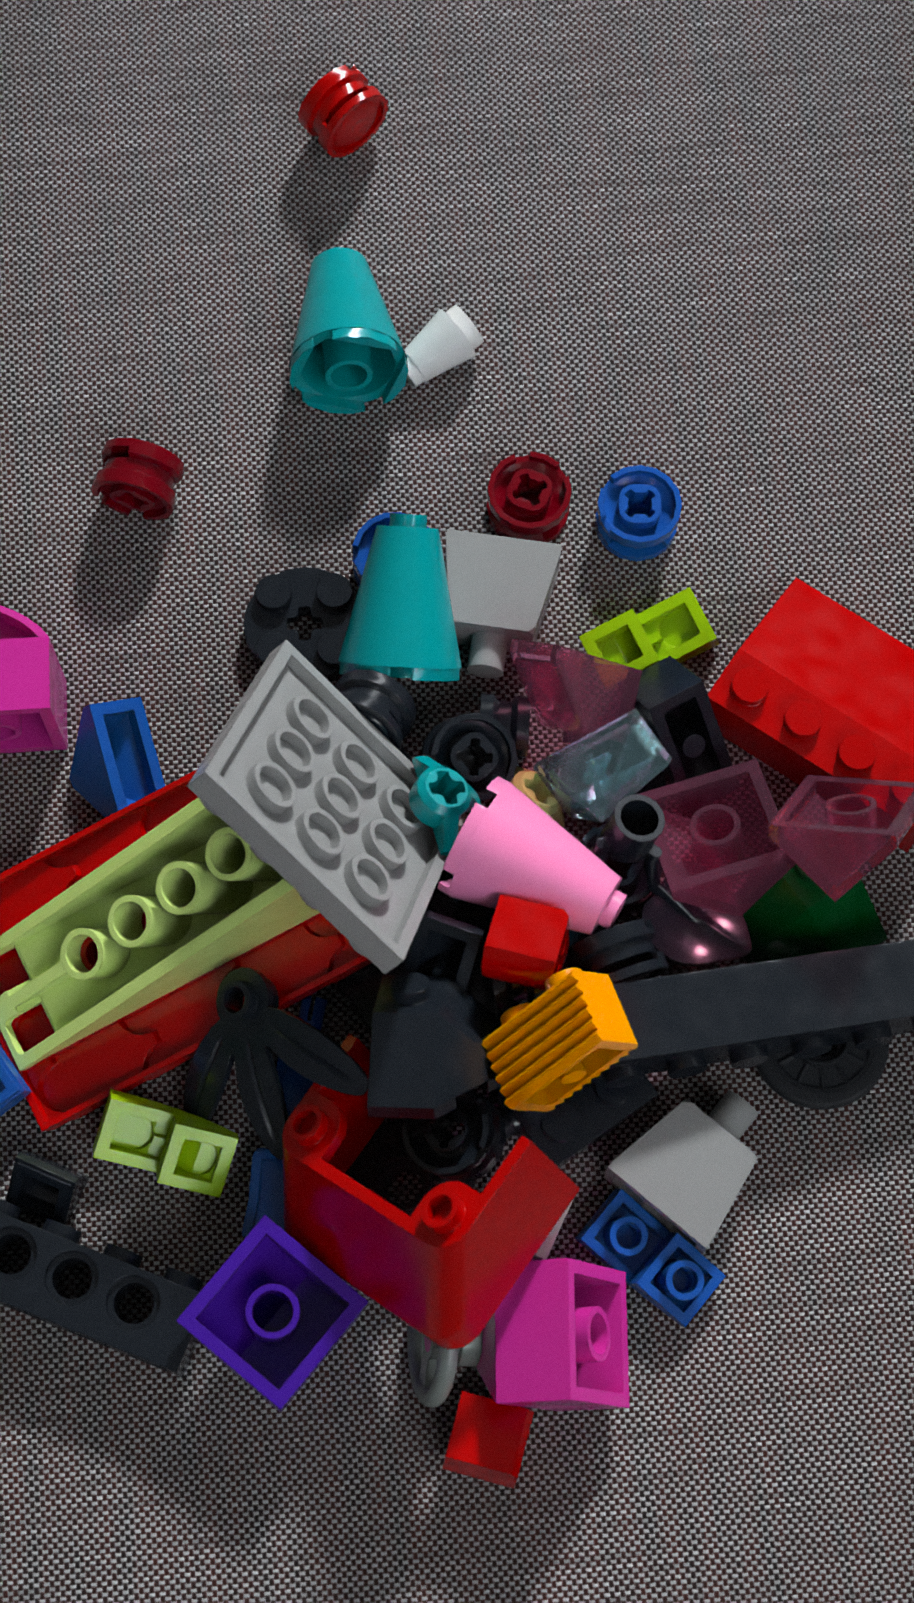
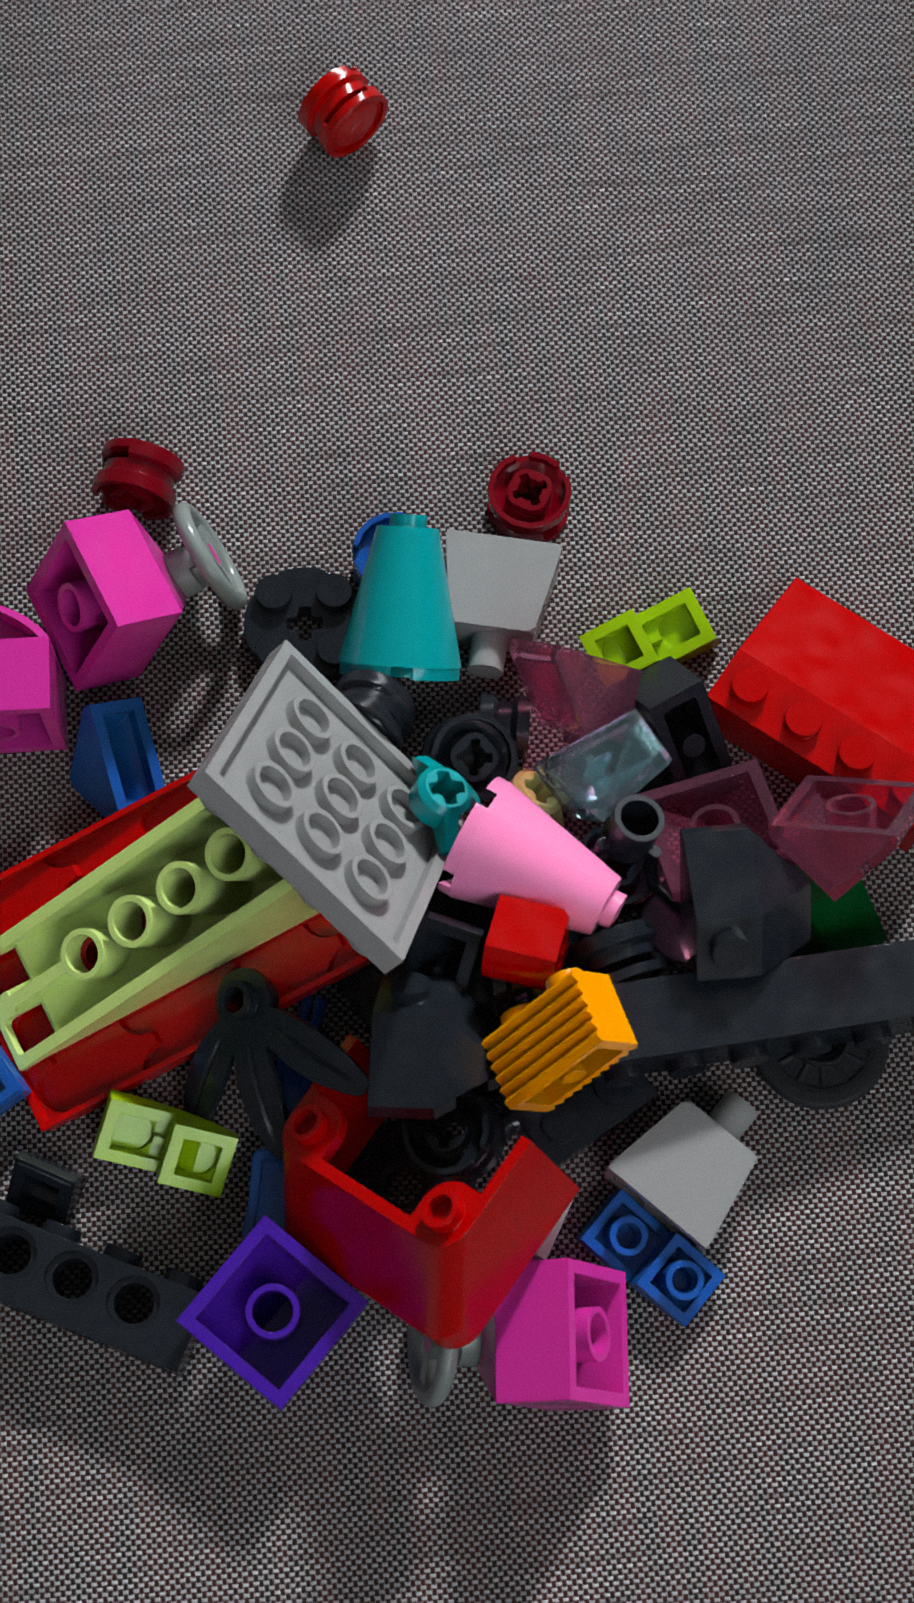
(116, 595): none -> dark pink piece
(345, 338): teal cone -> none
(441, 345): white cone -> none
(488, 1440): red piece -> none
(638, 513): blue wheel -> none
(739, 903): none -> black slope

